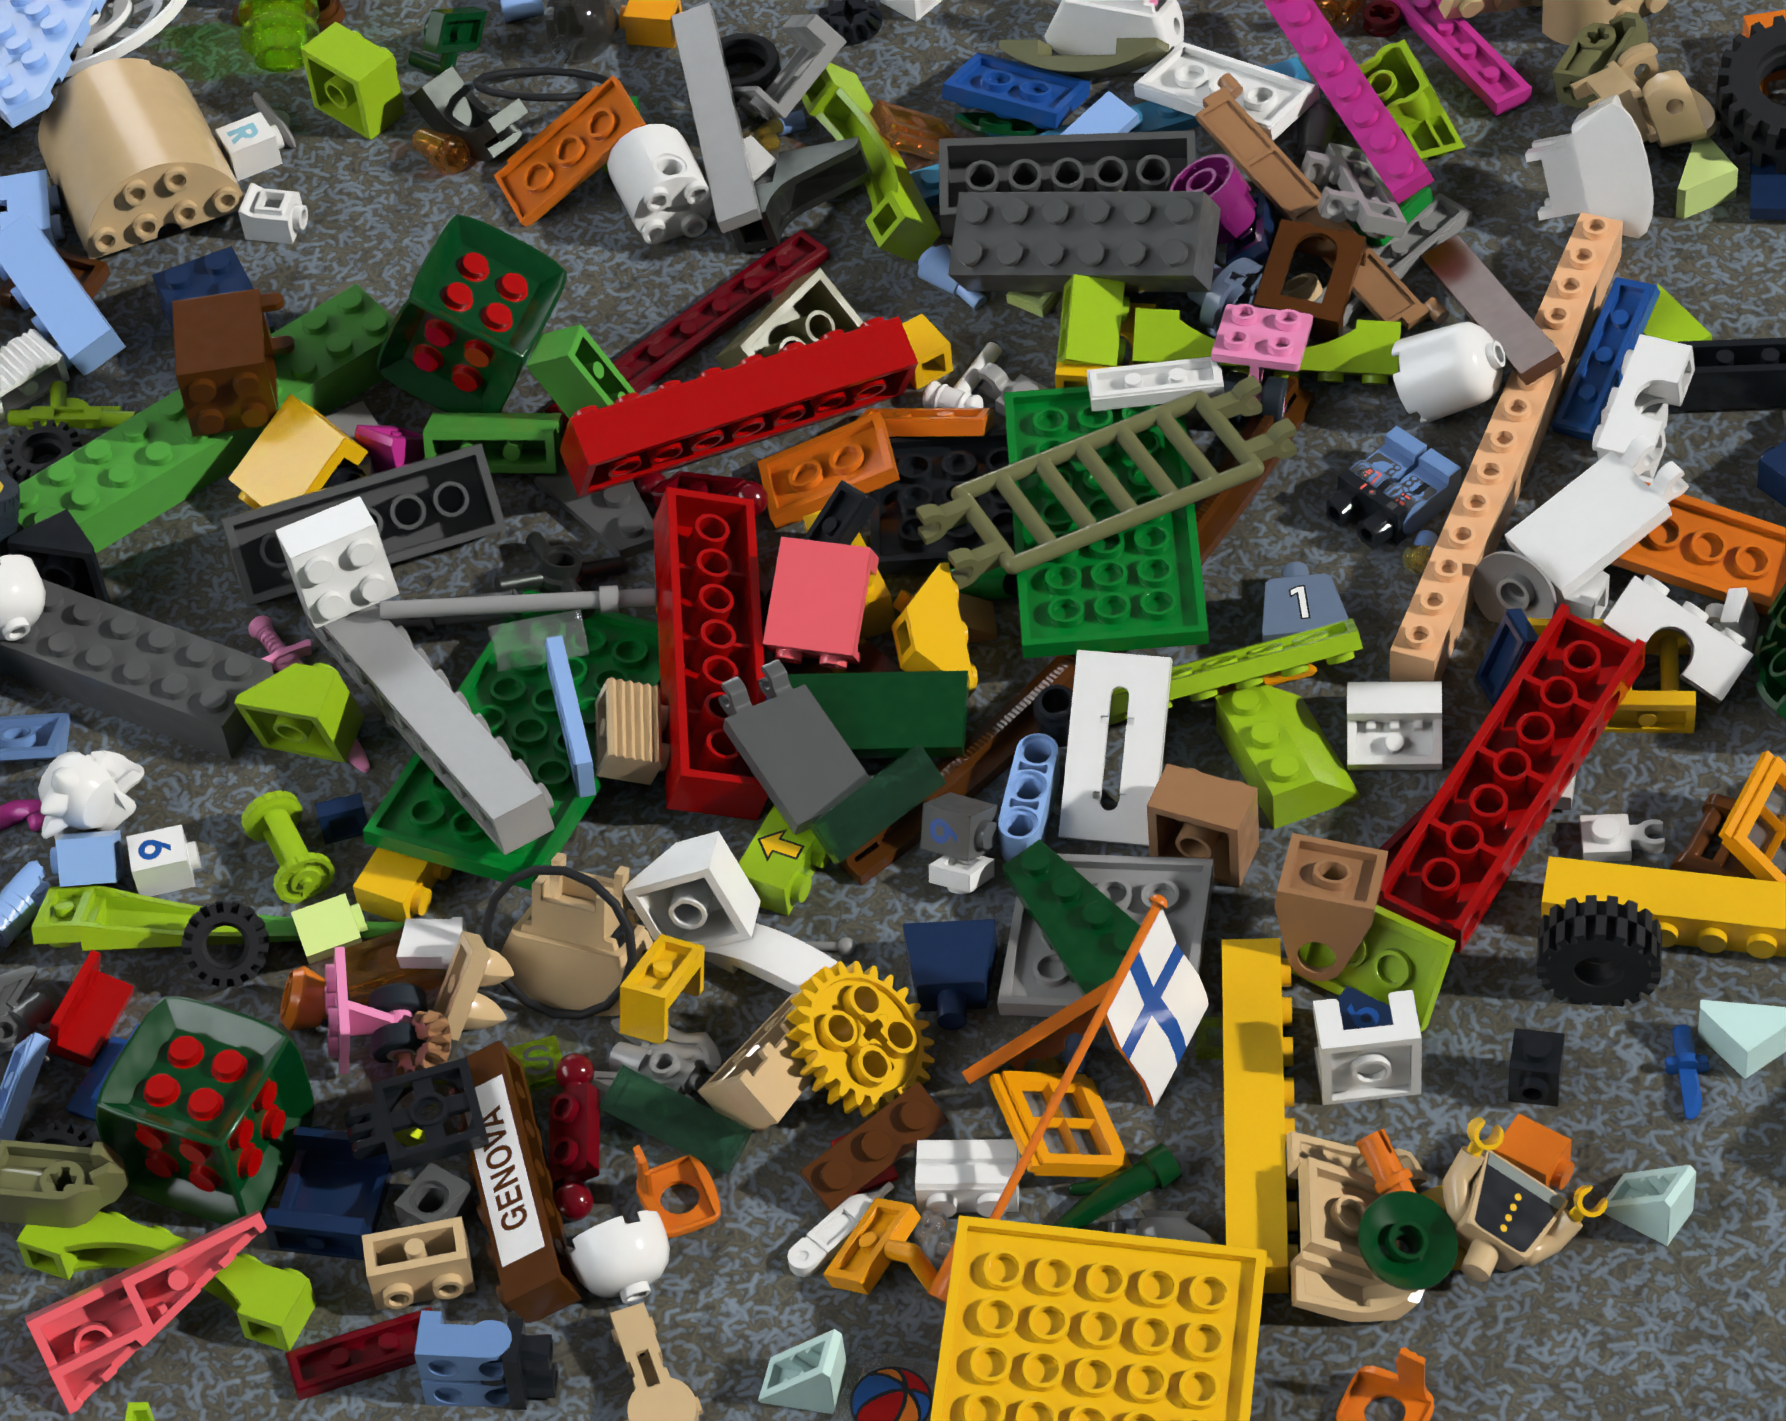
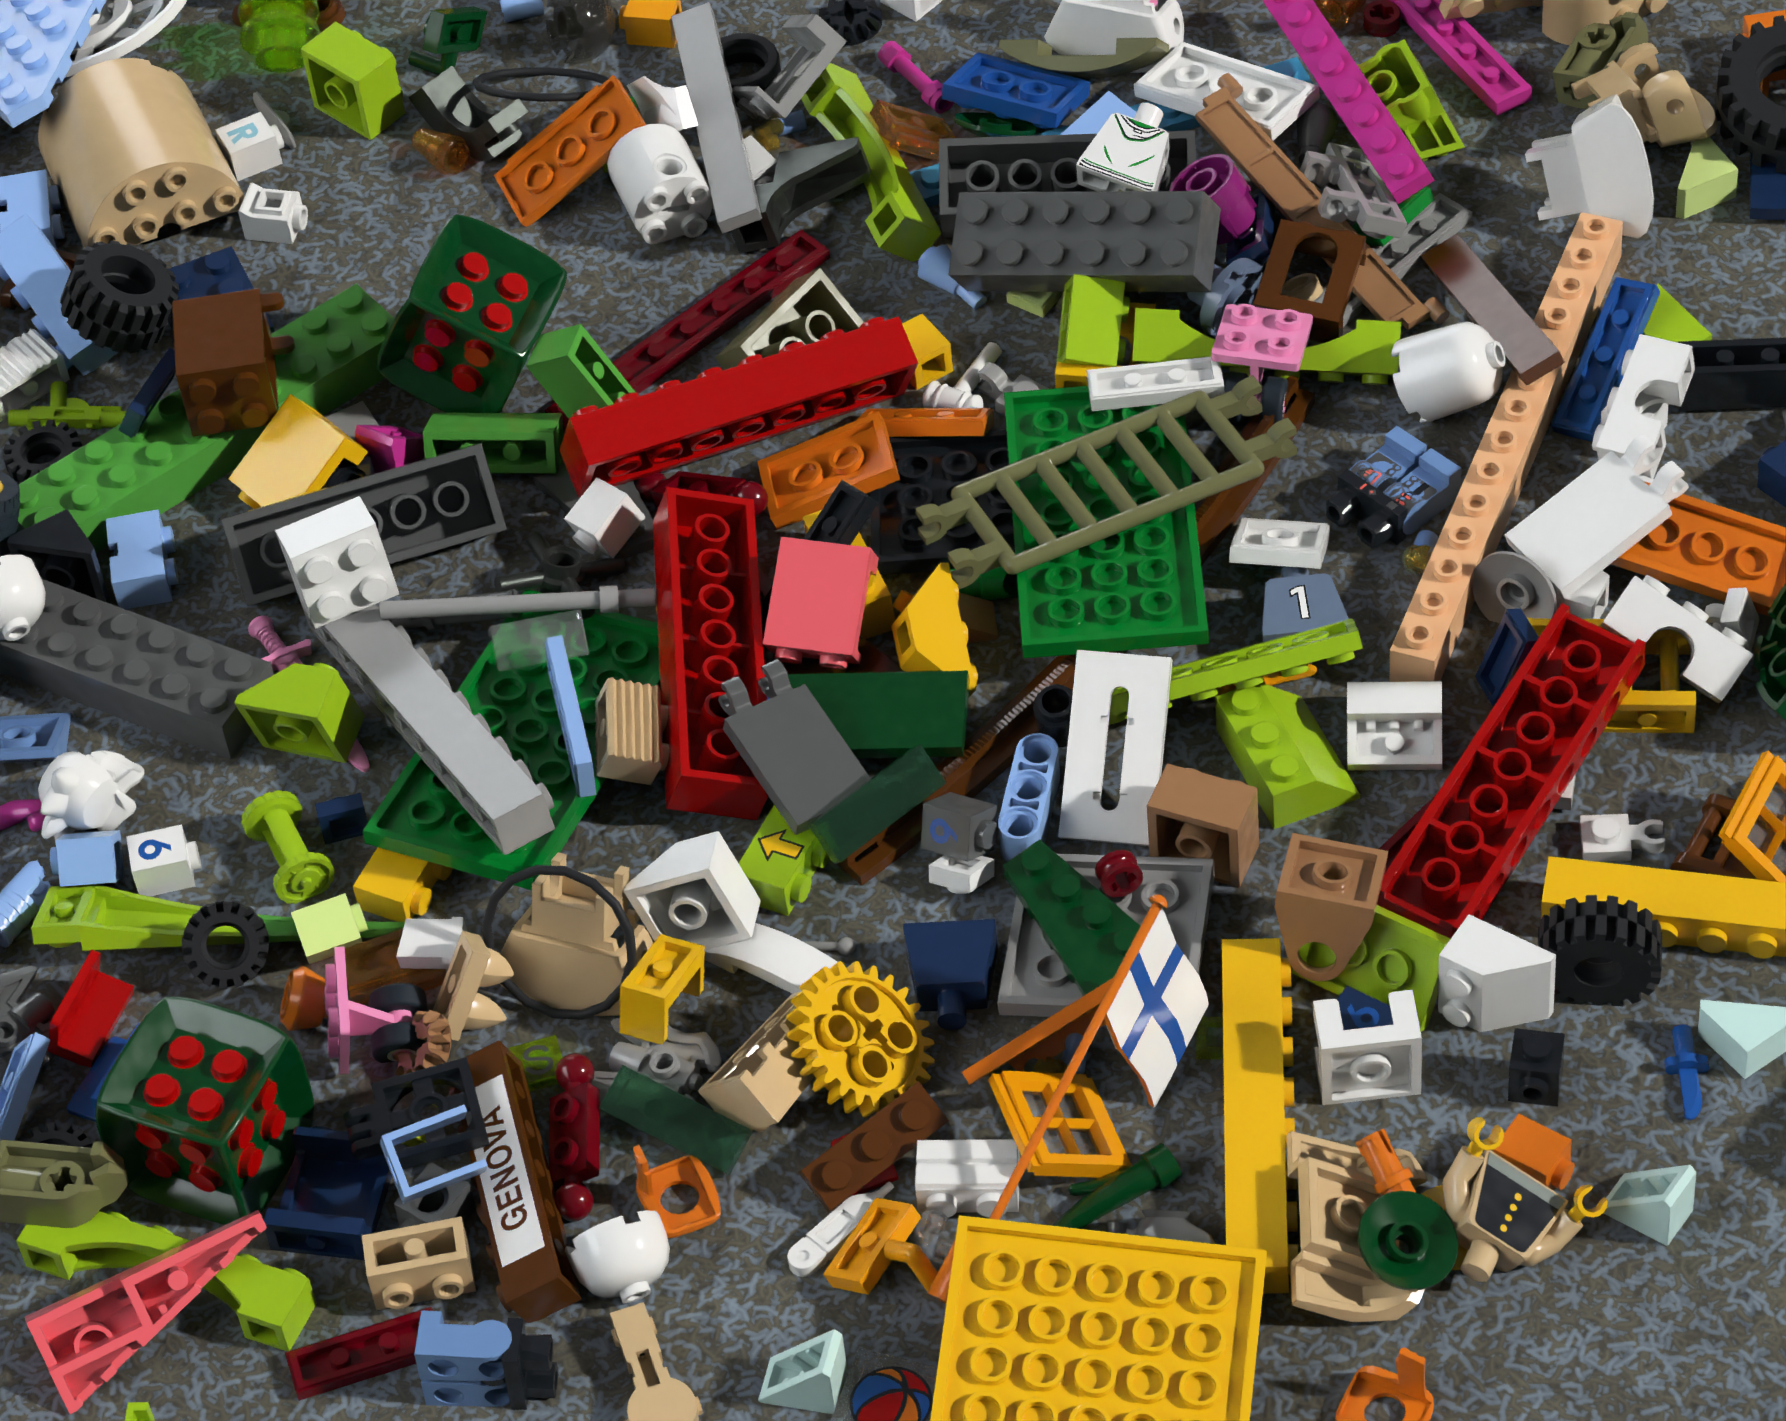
(119, 296): none -> black tyre
(140, 561): none -> light blue brick
(149, 394): none -> dark blue tile
(417, 1129): none -> light blue piece
(603, 518): none -> white brick
(663, 104): none -> white slope
(899, 60): none -> dark pink bar
(1118, 873): none -> dark red bush
(1126, 153): none -> white torso
(1279, 543): none -> white tile
(1494, 978): none -> white slope

